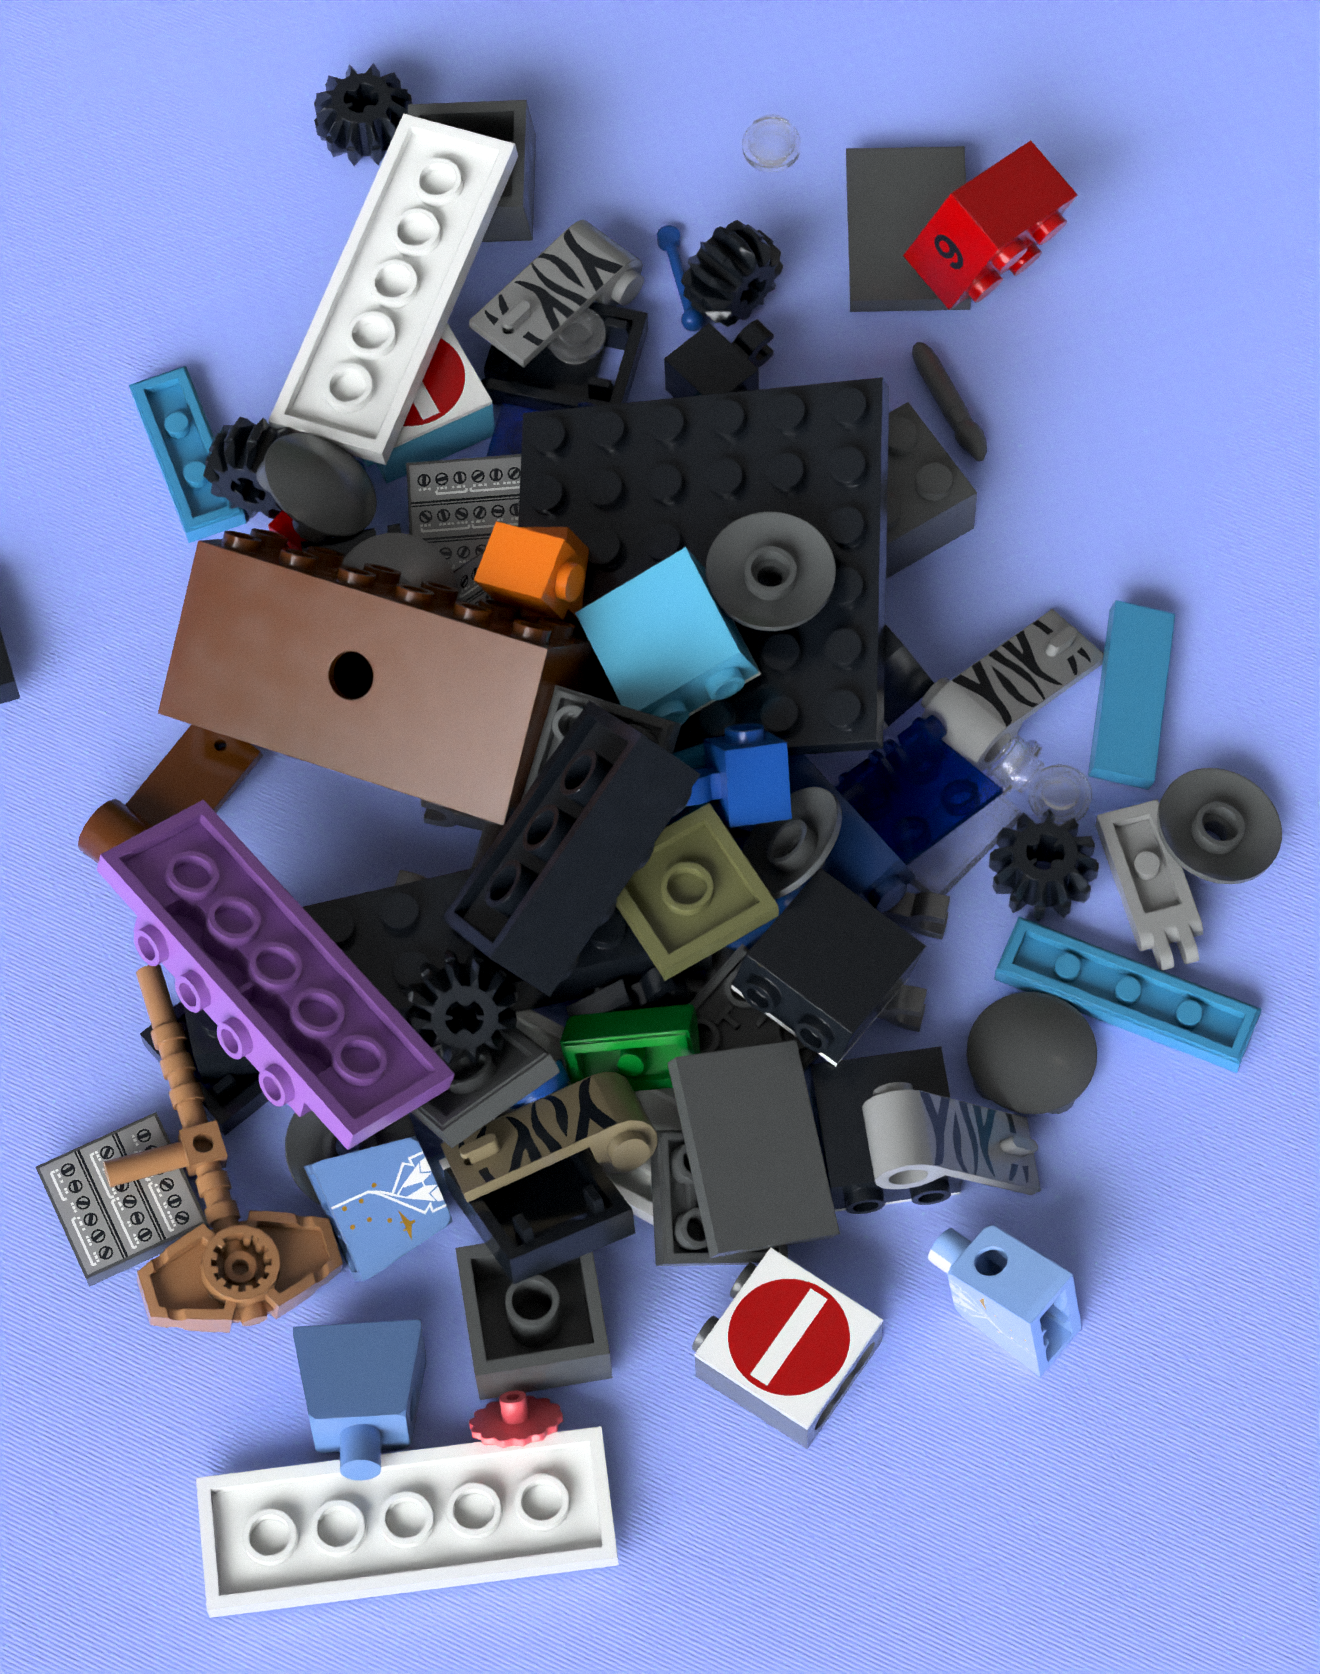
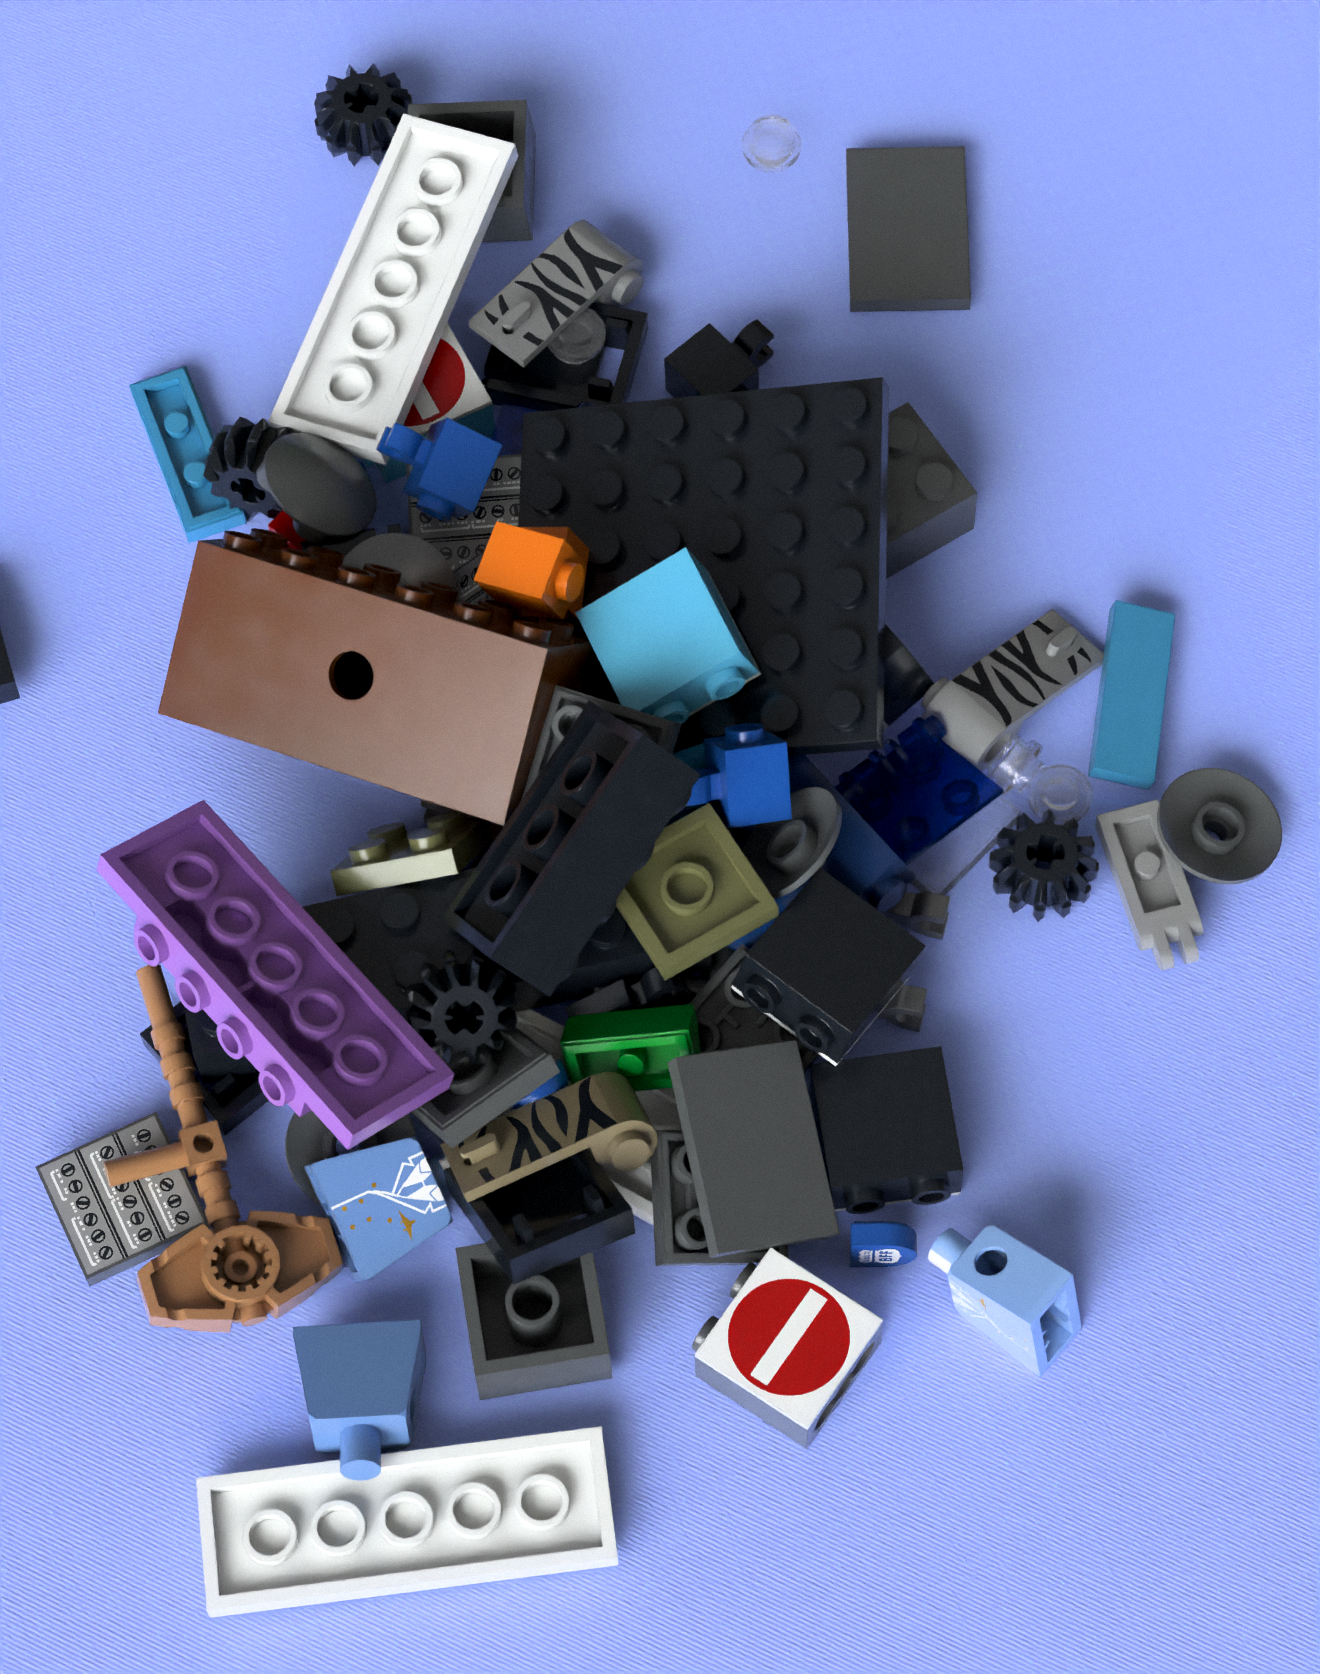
(185, 776): reddish brown door -> none
(401, 856): none -> olive plate
(447, 466): none -> blue brick
(515, 1420): coral piece -> none
(669, 240): blue hinge -> none
(732, 273): black gear -> none
(776, 547): dark grey dish -> none
(881, 1244): none -> blue tile
(929, 1136): light grey door -> none
(966, 431): dark grey piece -> none
(991, 227): red brick -> none
(1031, 1053): dark grey dish -> none
(1128, 994): dark azure tile -> none

